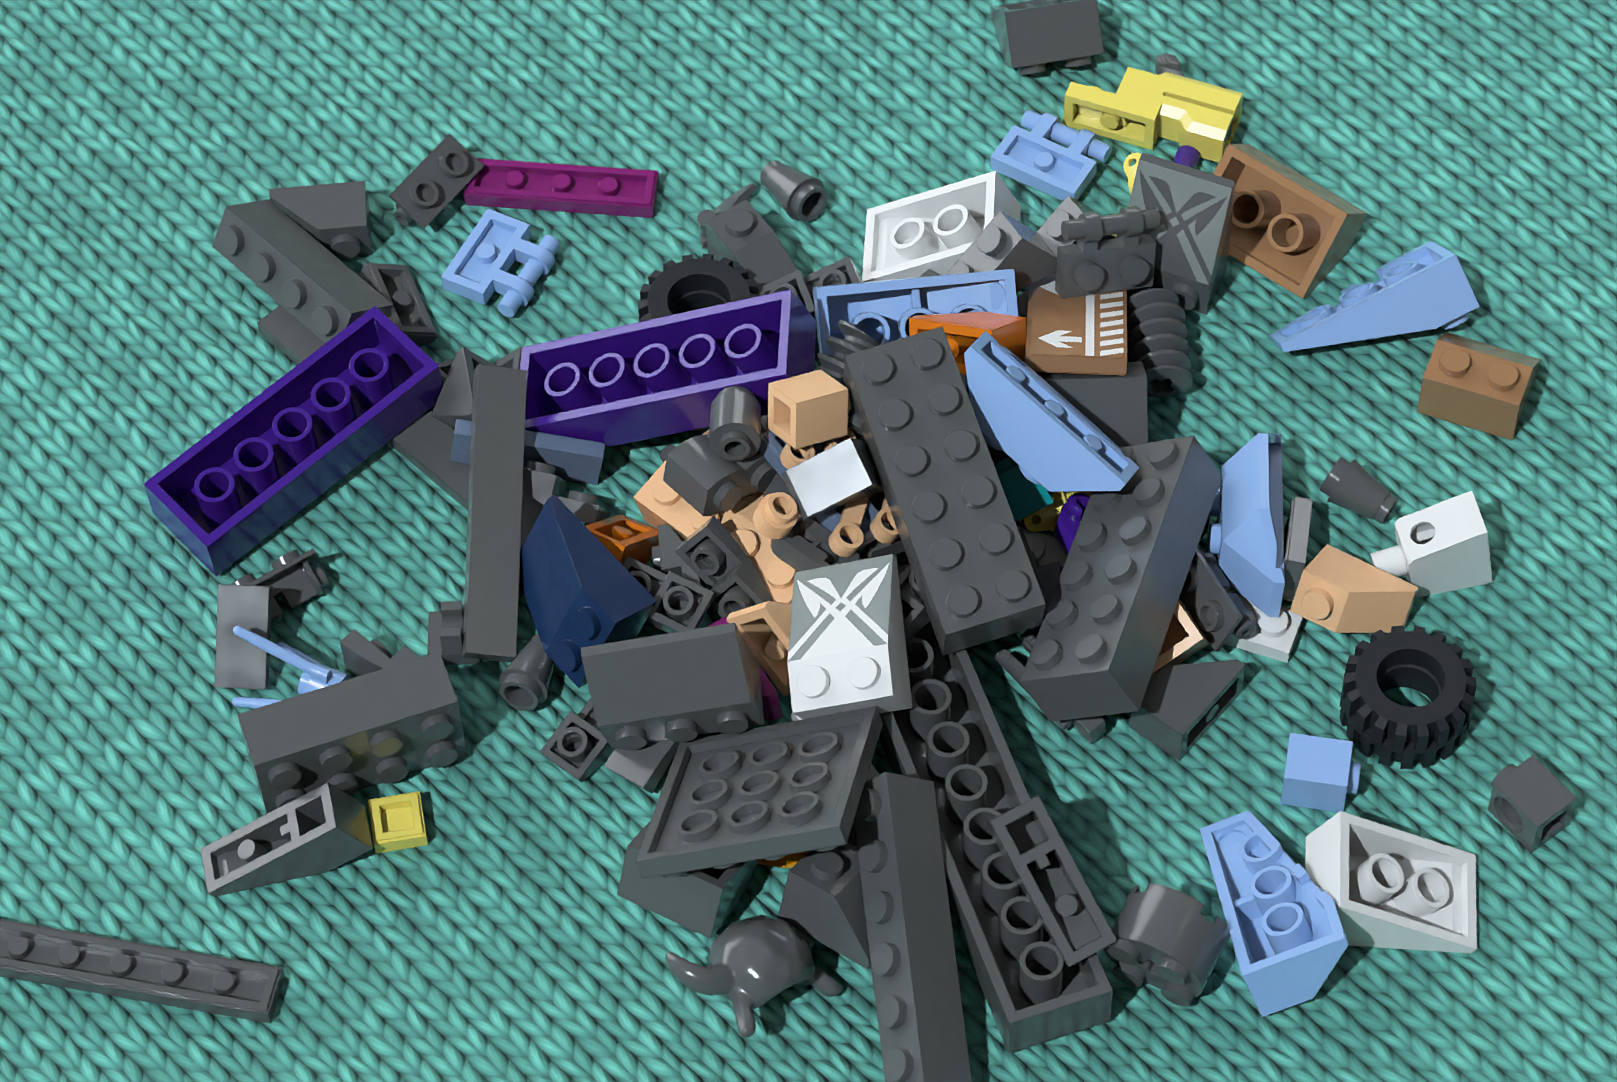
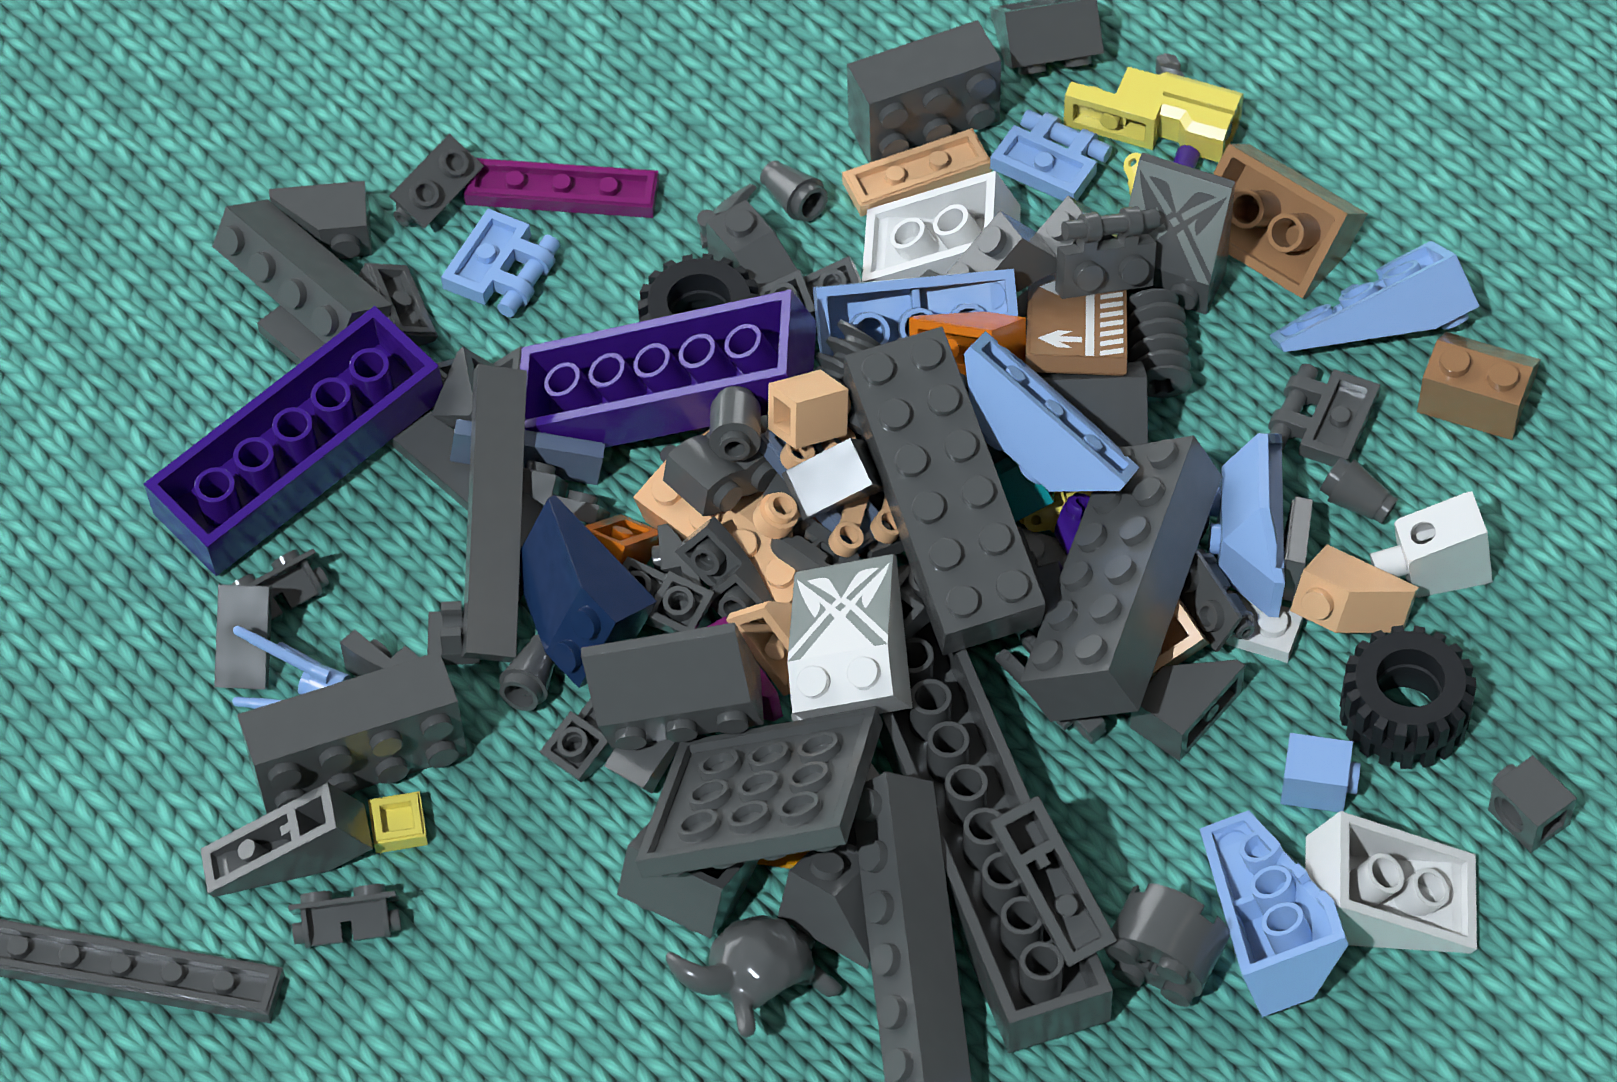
(365, 910): none -> dark grey hinge
(916, 170): none -> light nougat tile
(924, 91): none -> dark grey brick
(1338, 419): none -> dark grey plate

